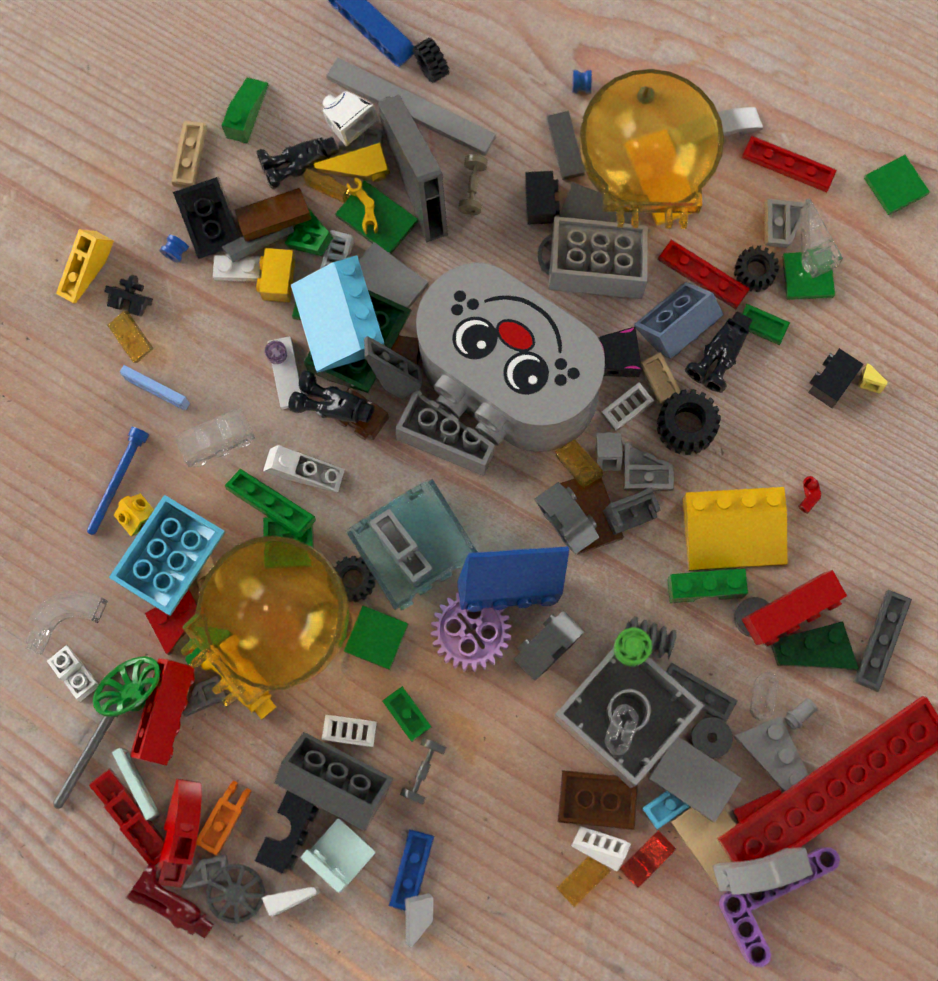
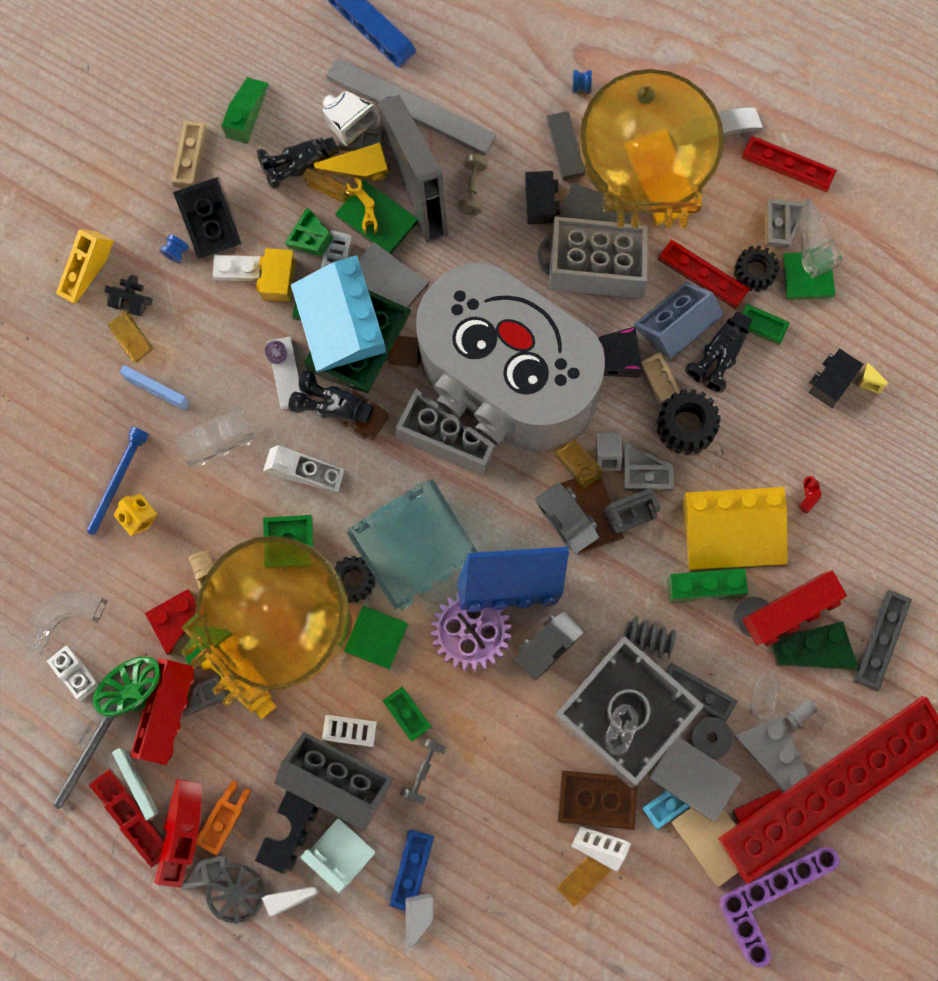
(167, 555): medium azure slope -> none
(175, 908): dark red piece -> none
(239, 248): dark grey tile -> none
(270, 503): green tile -> none
(272, 214): reddish brown tile -> none
(393, 371): dark grey slope -> none
(401, 548): light grey slope -> none
(431, 60): black tyre -> none
(632, 413): white slope -> none
(632, 647): bright green wheel -> none
(647, 859): clear red slope -> none
(763, 873): light grey arch -> none
(896, 184): green tile -> none

